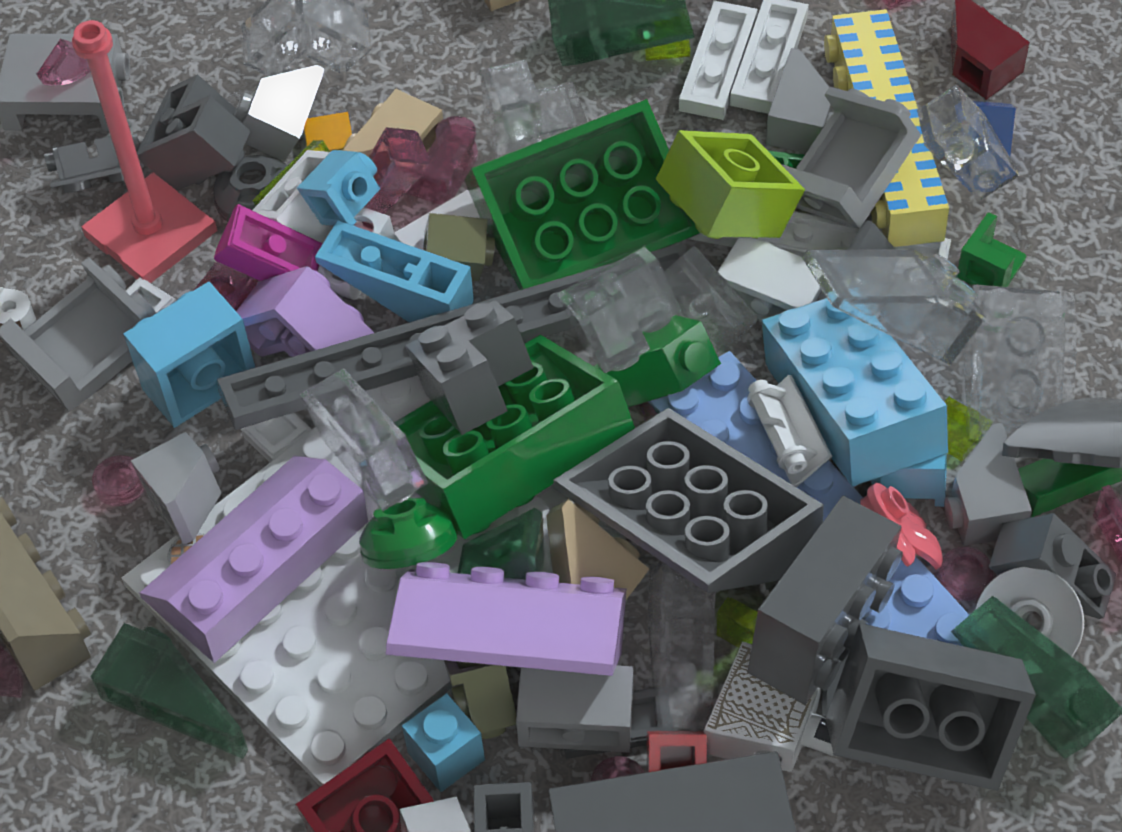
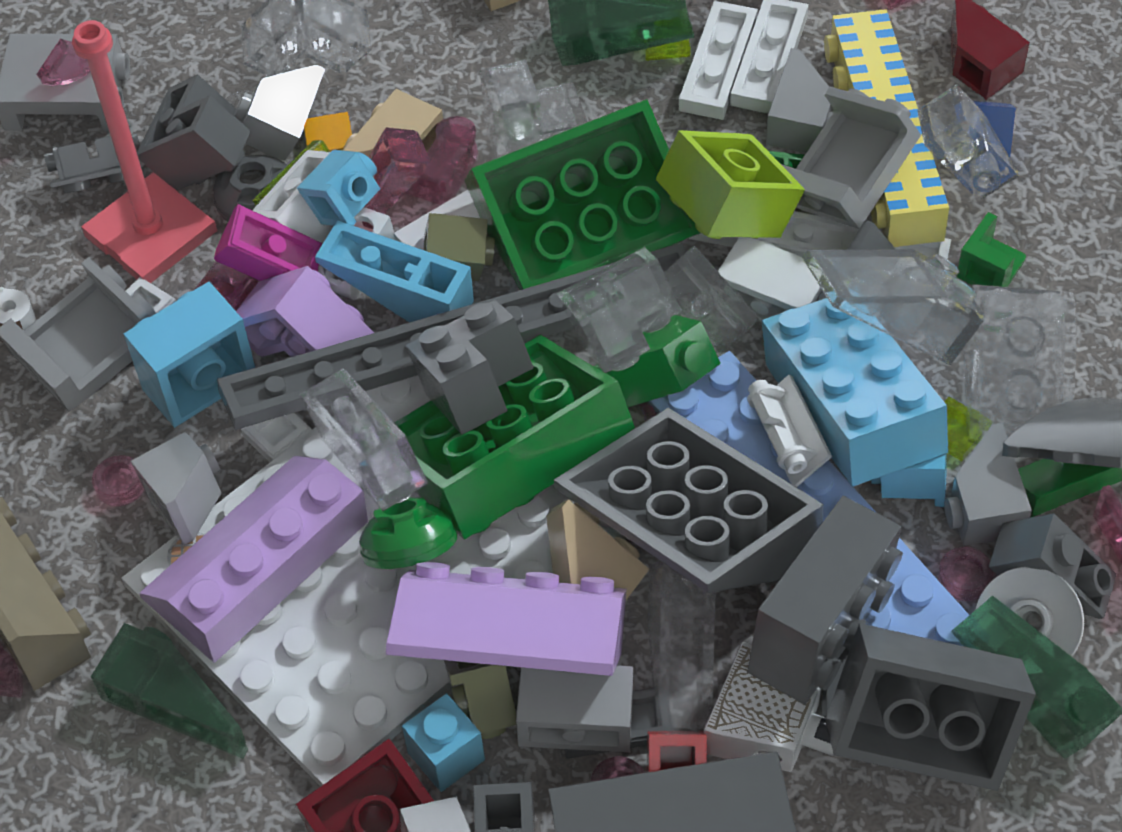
(512, 546): clear green slope -> none
(736, 622): clear neon green tile -> none
(914, 534): coral plate -> none

